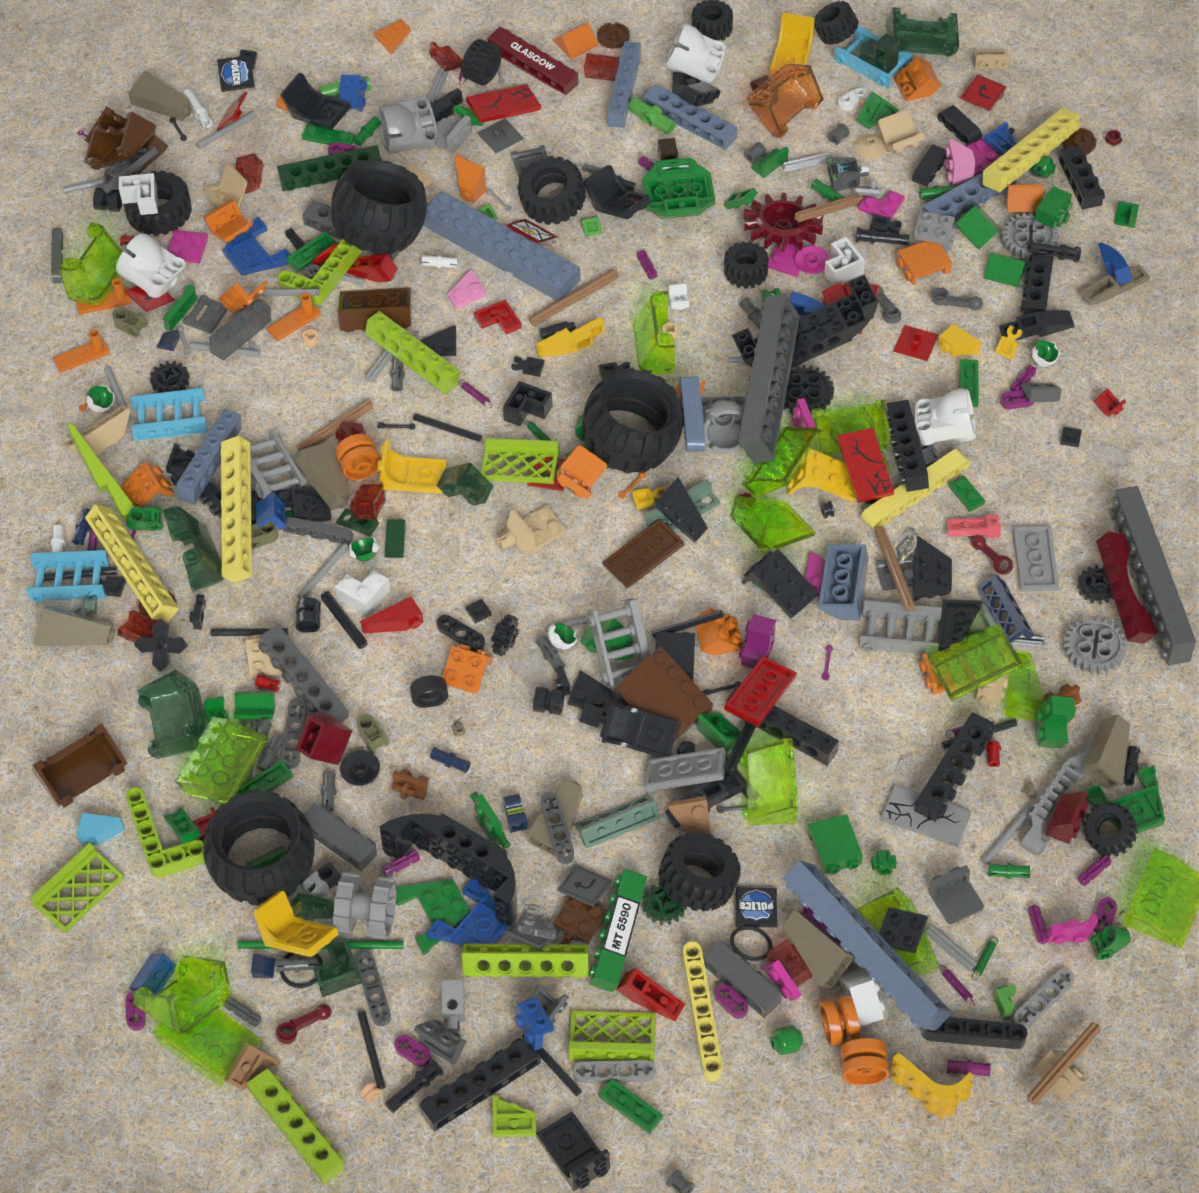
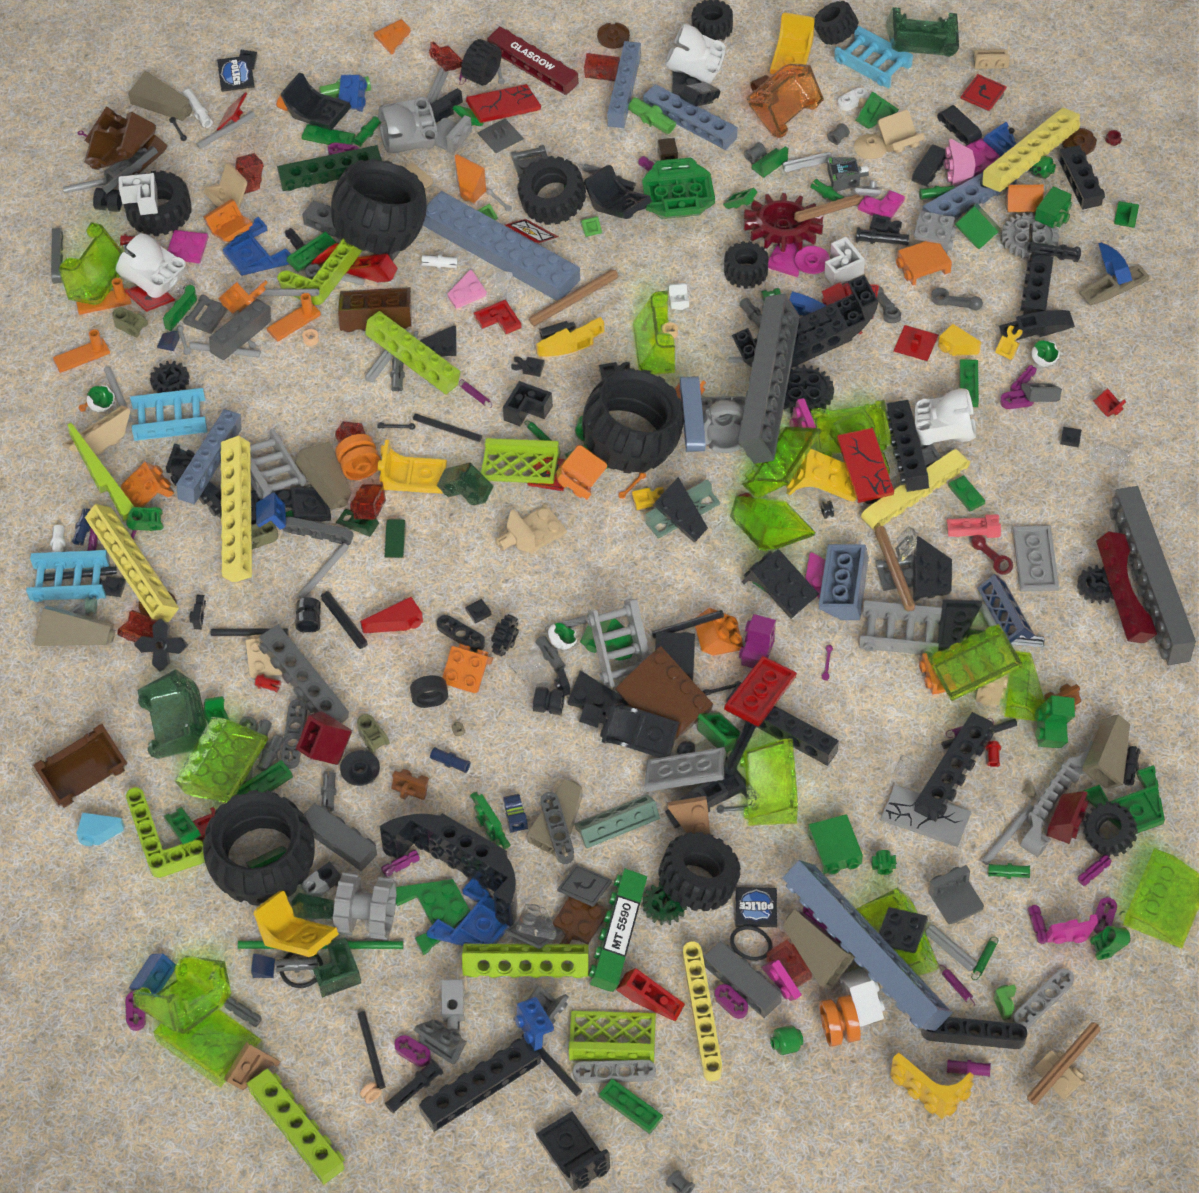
(62, 880): lime fence -> none
(203, 560): clear green windscreen -> none
(254, 705): green panel -> none
(322, 1012): dark red piece -> none
(331, 429): medium nougat axle -> none
(364, 549): green hair -> none
(365, 595): white brick -> none
(371, 989): dark grey beam -> none
(512, 1120): lime wing -> none
(576, 41): orange slope -> none
(643, 553): reddish brown tile -> none
(647, 264): magenta axle -> none
(864, 1061): orange wheel -> none
(881, 53): clear green brick -> none
(917, 80): orange slope -> none
(1005, 269): green slope -> none
(1113, 648): light grey gear -> none

